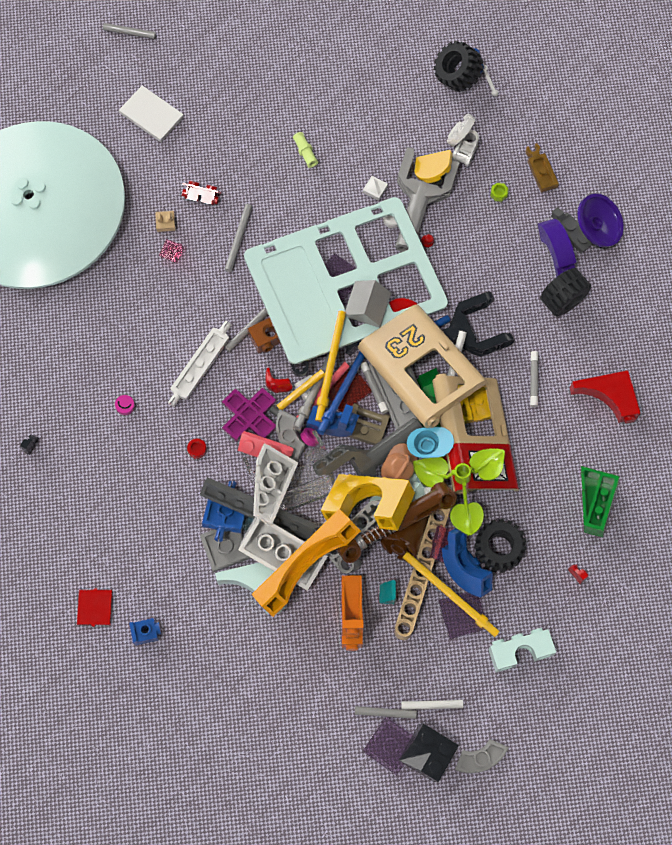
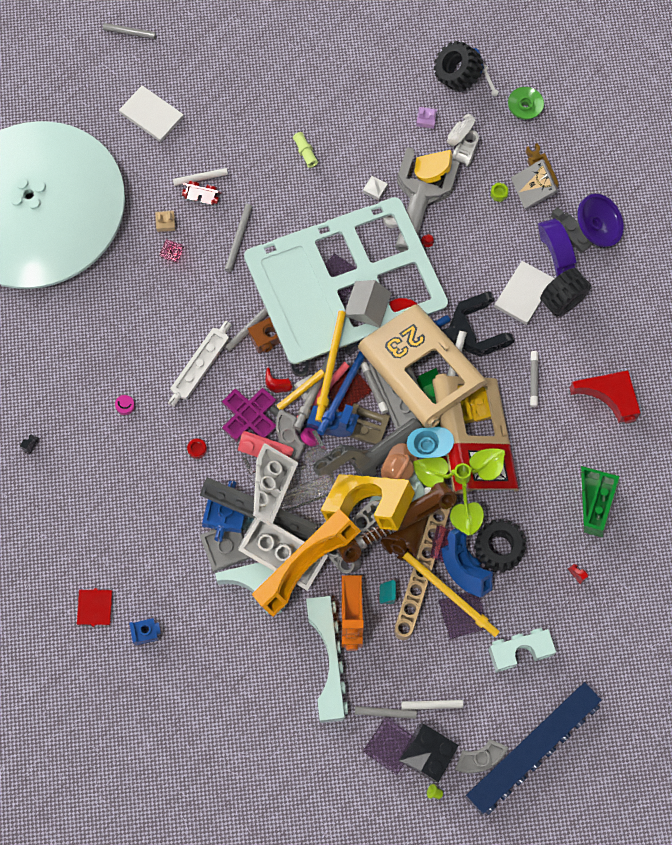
(201, 176): none -> white bar
(330, 701): none -> light aqua arch
(426, 117): none -> lavender tile
(434, 792): none -> lime piece
(523, 292): none -> white tile
(525, 96): none -> bright green dish
(532, 749): none -> dark blue brick
(534, 184): none -> light grey tile

